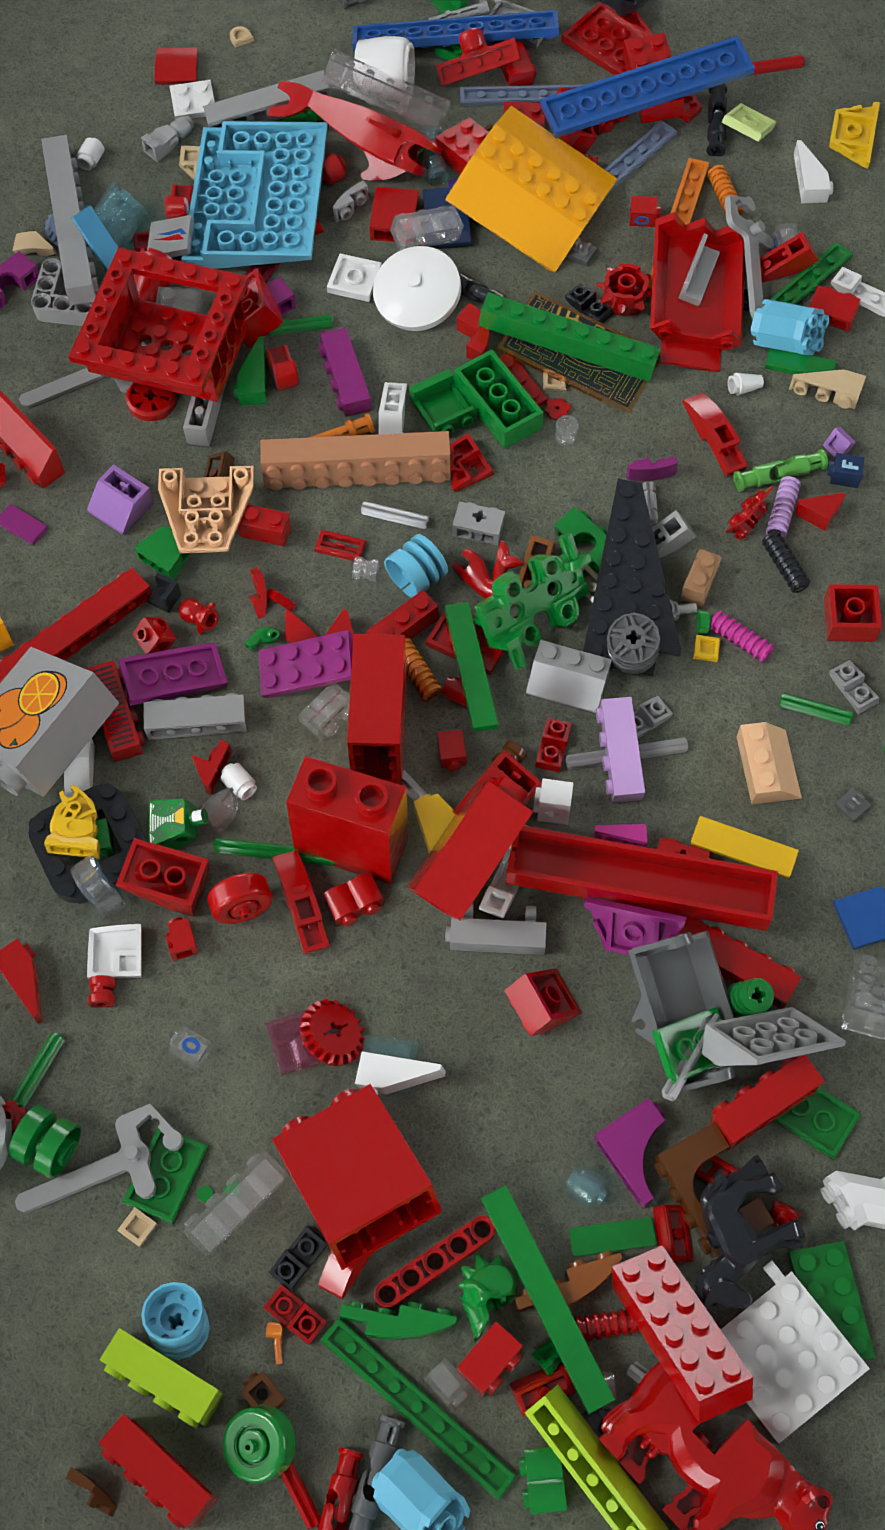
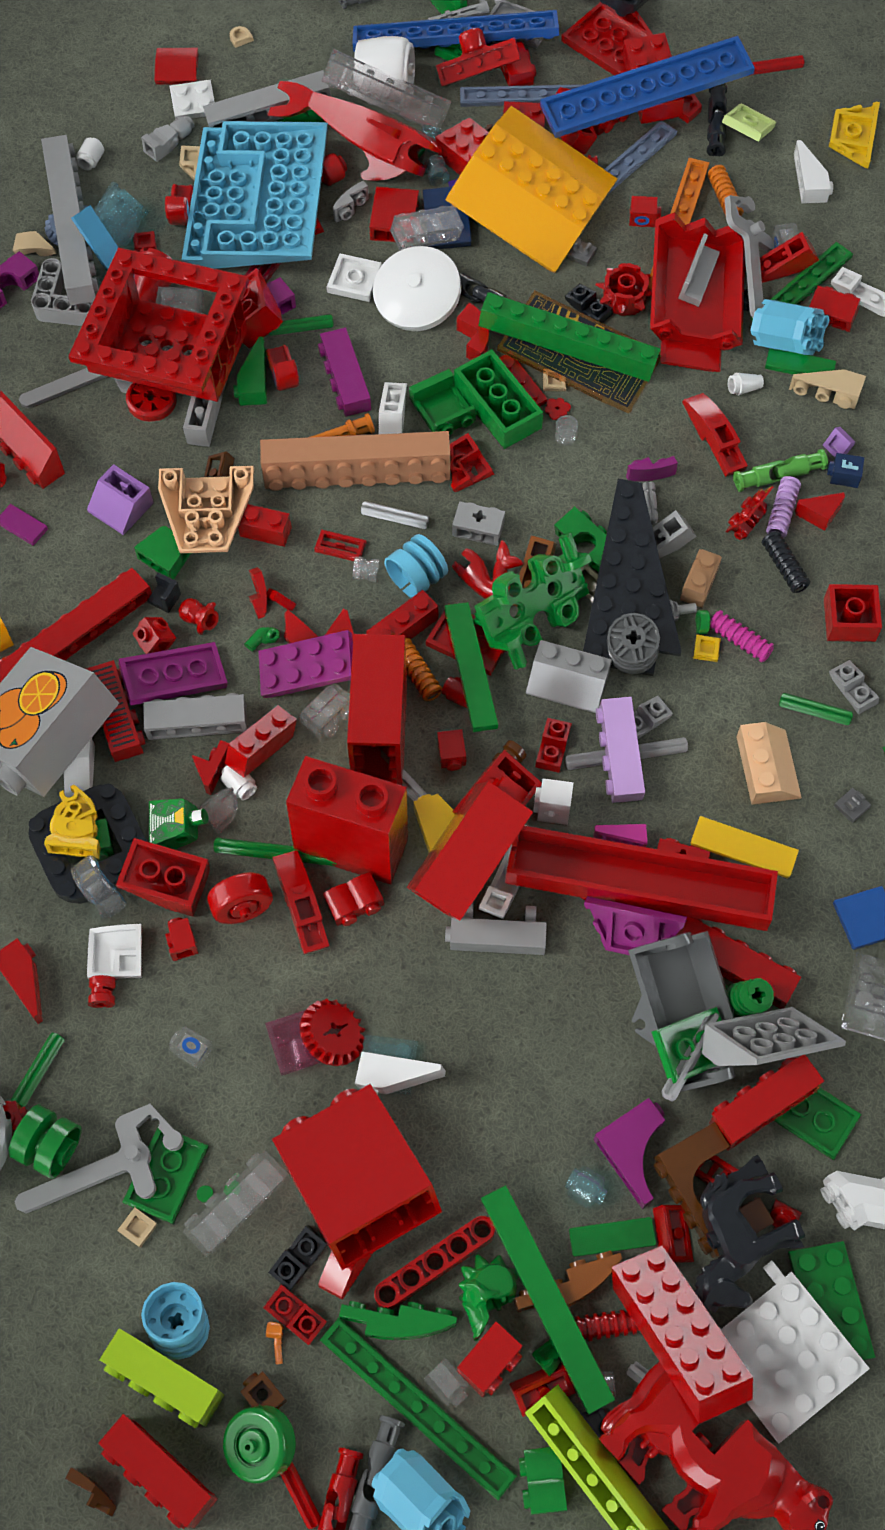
(172, 235): light grey tile -> none
(260, 741): none -> red brick
(542, 1001): red slope -> none

